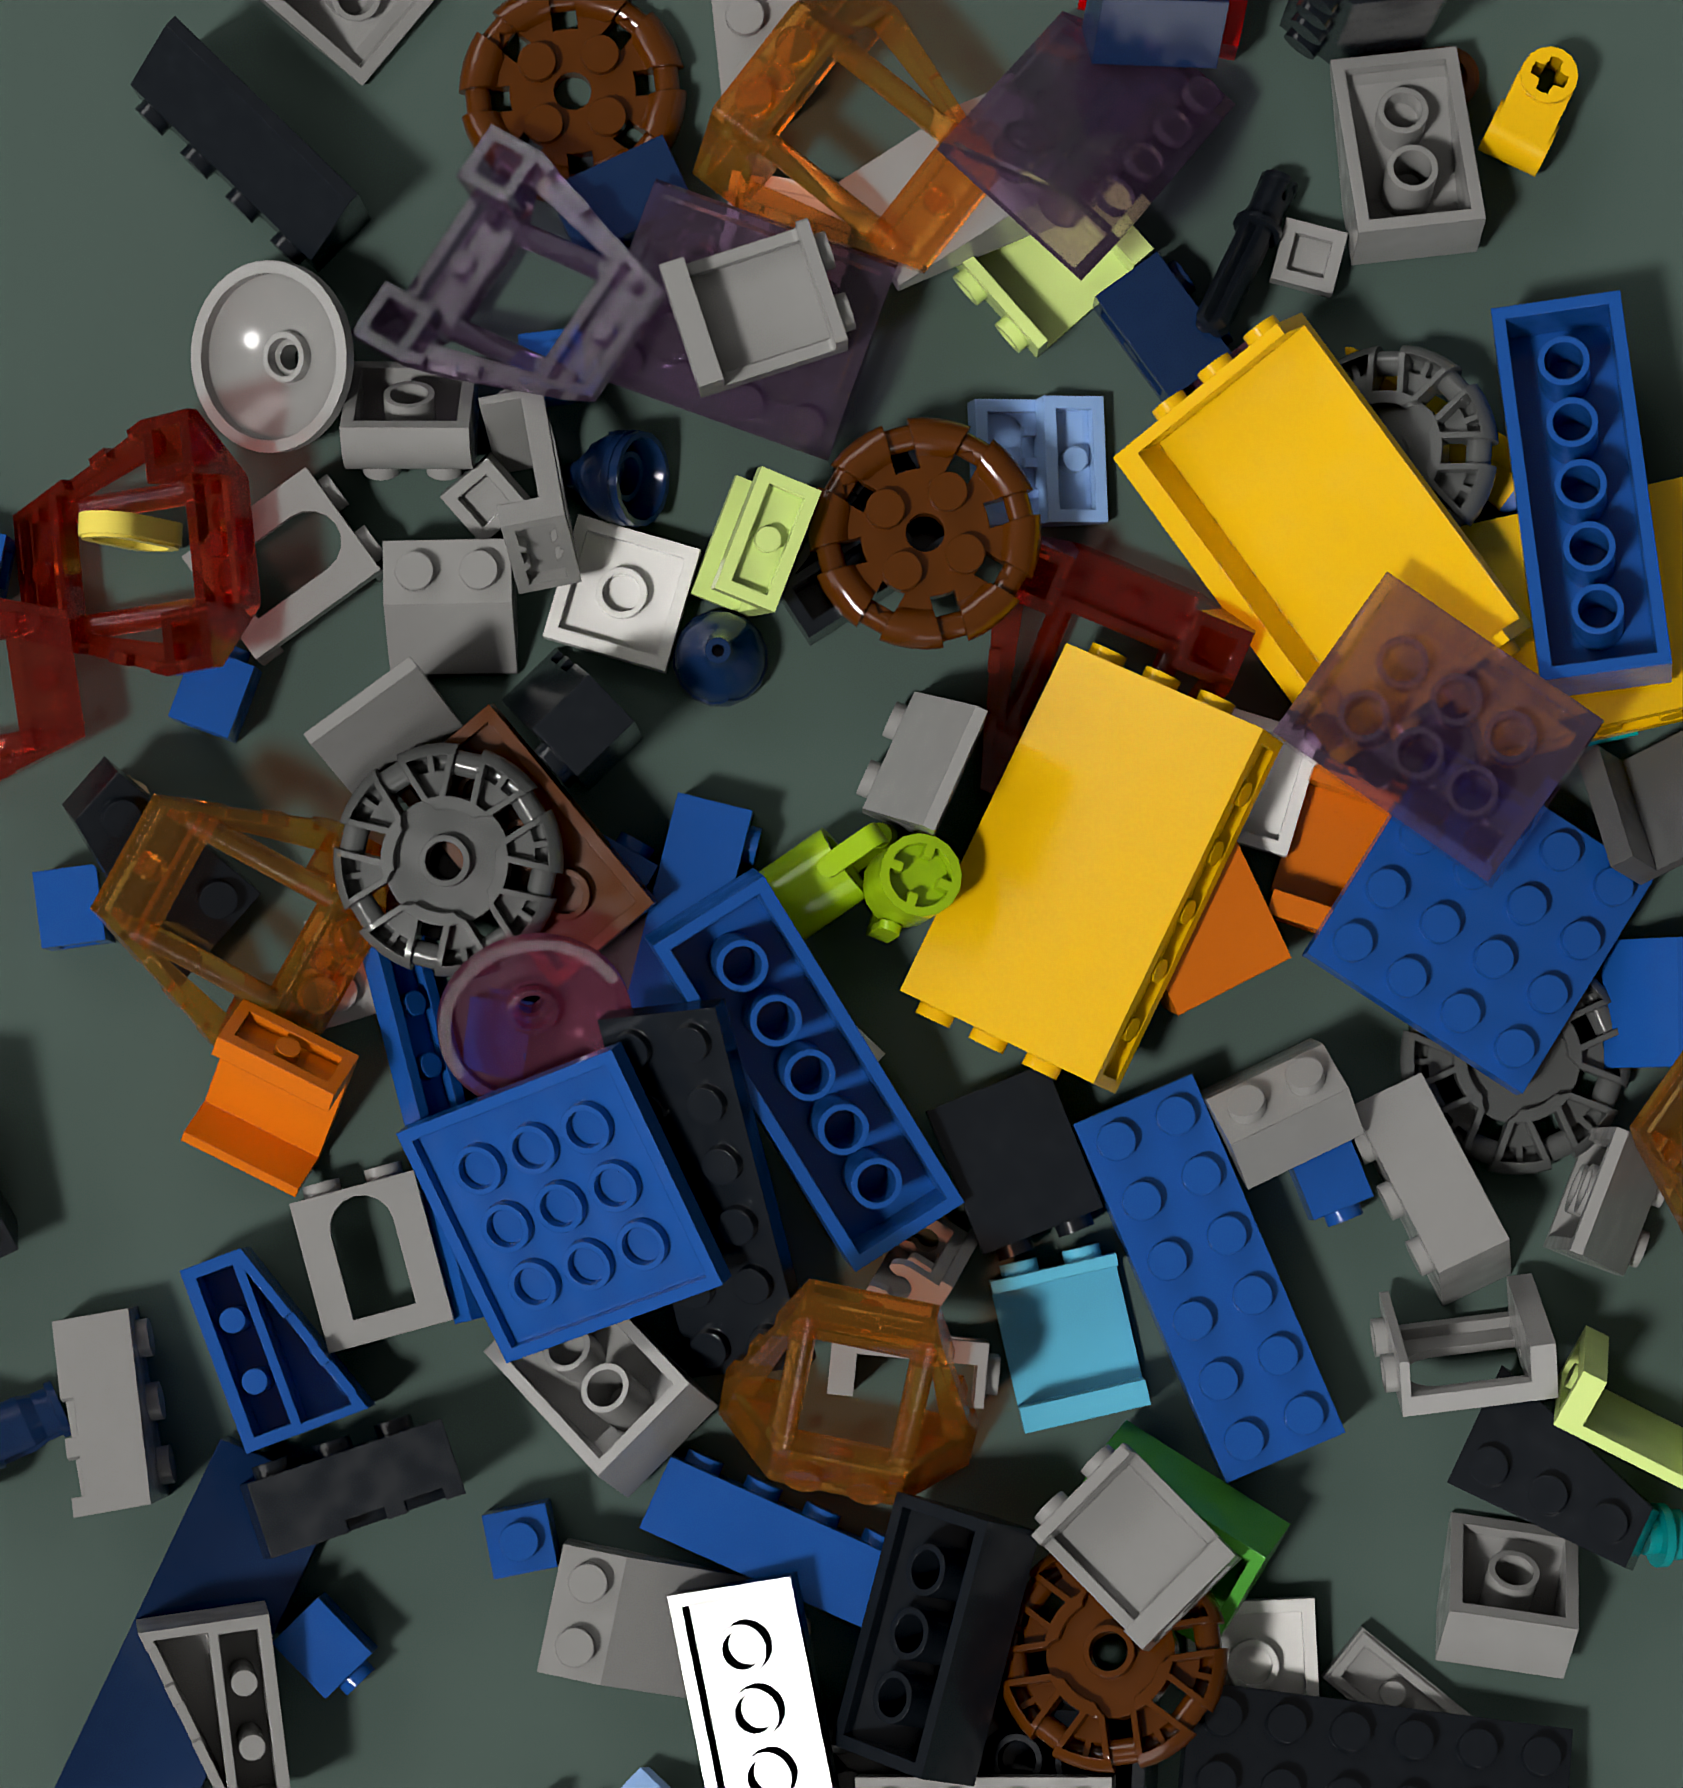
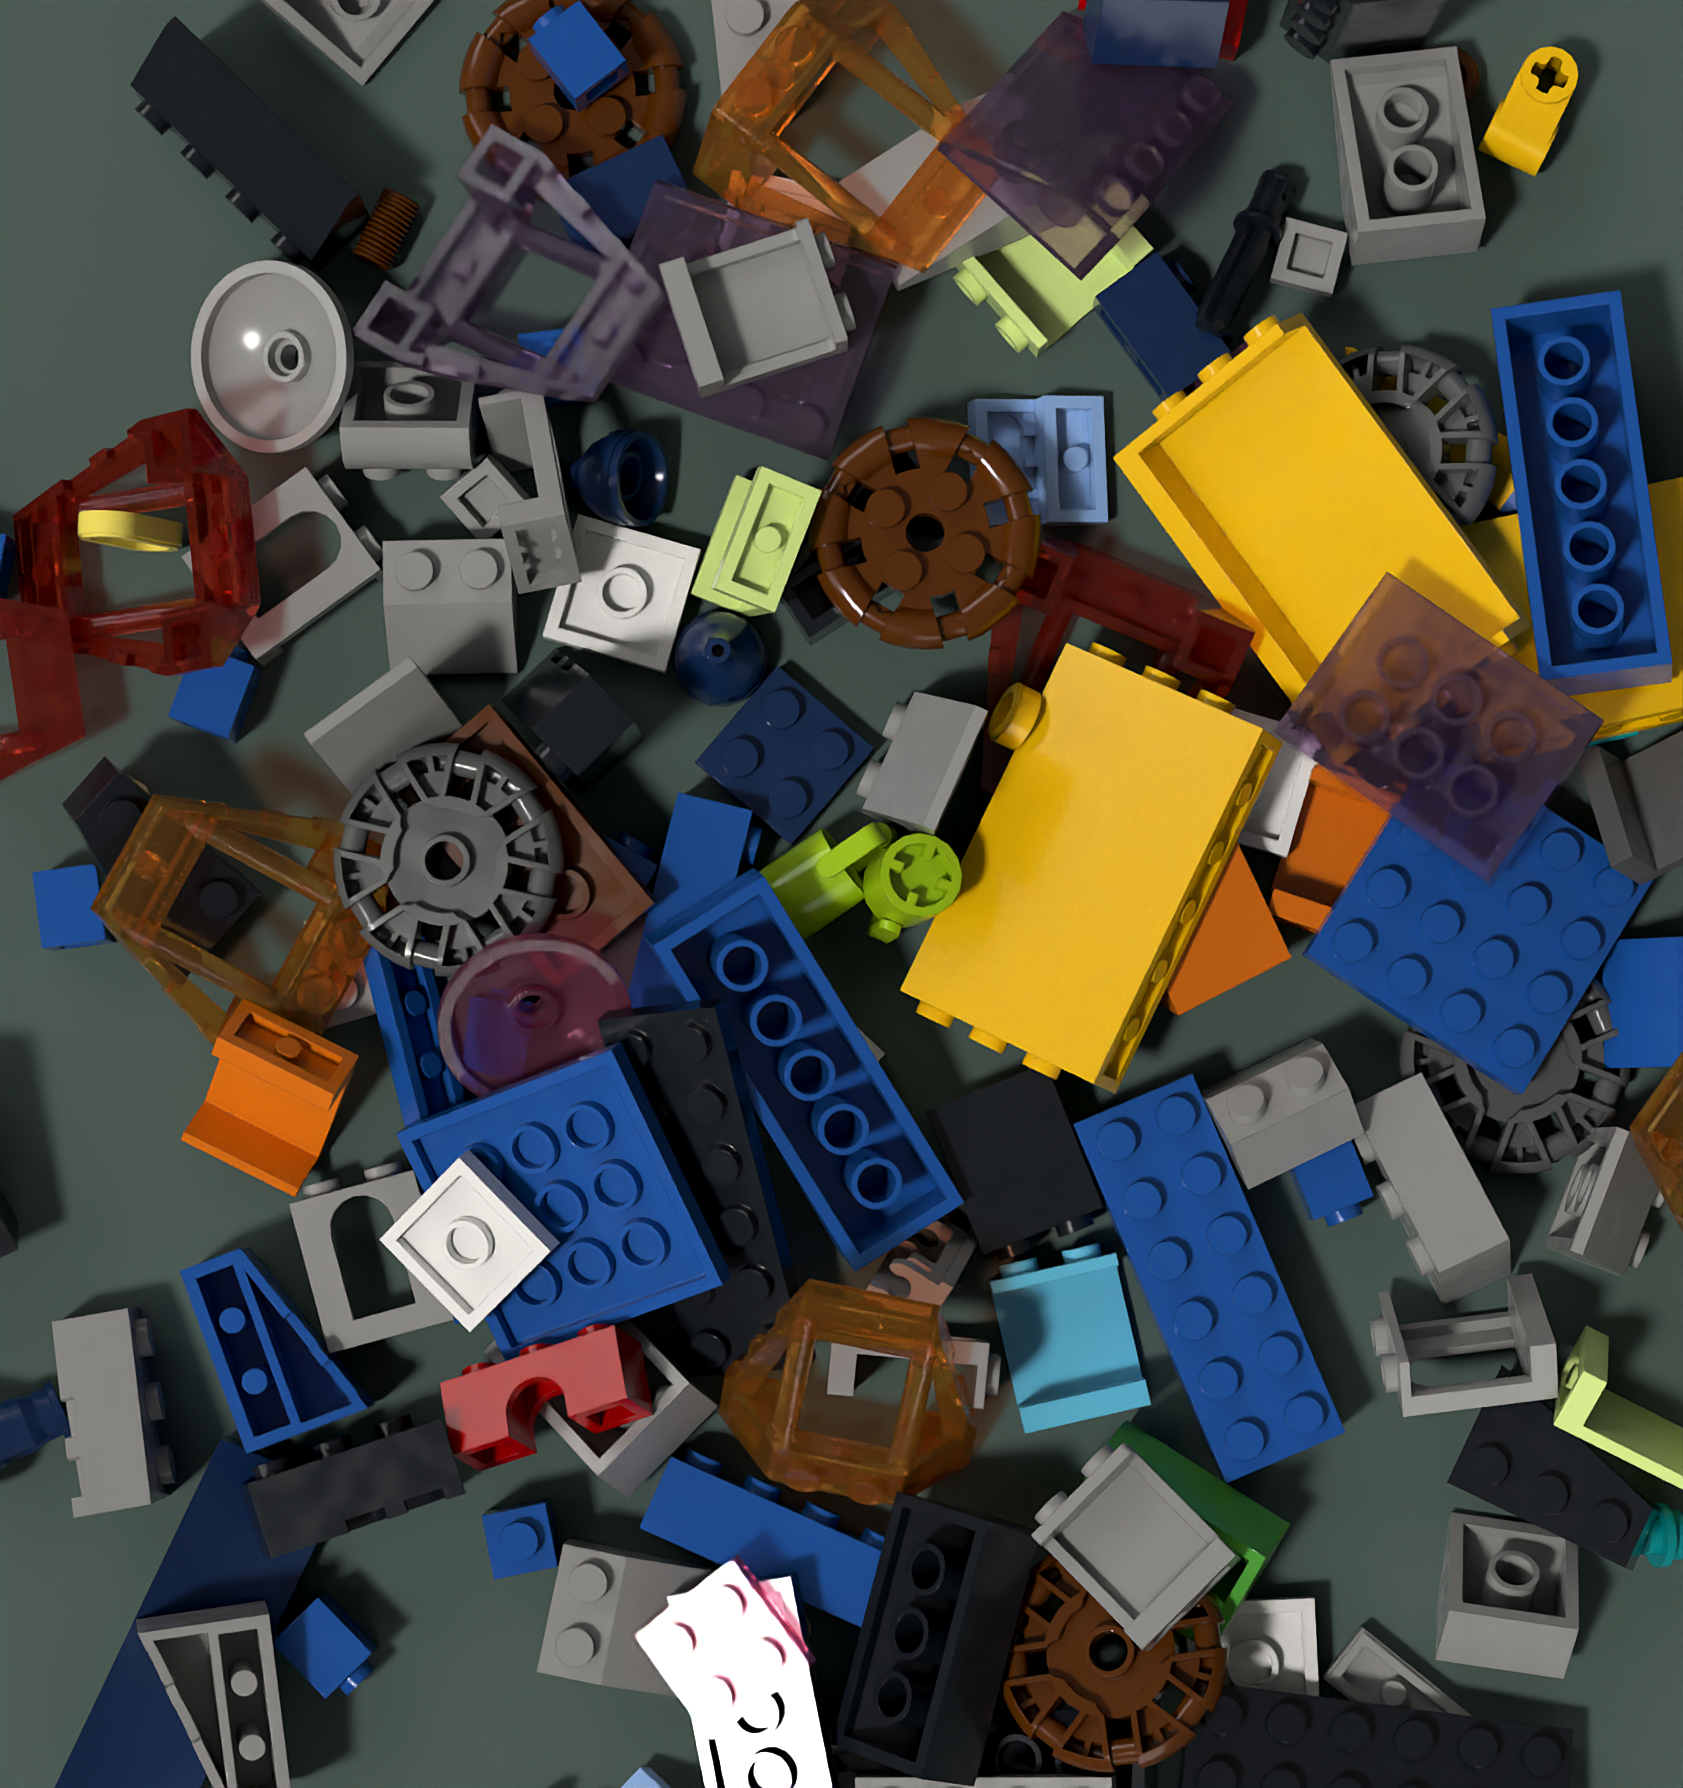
(382, 226): none -> reddish brown piece
(469, 1240): none -> white plate
(495, 1405): none -> arch
(577, 54): none -> blue brick
(724, 1647): none -> plate
(784, 755): none -> dark blue plate
(1014, 715): none -> yellow tile

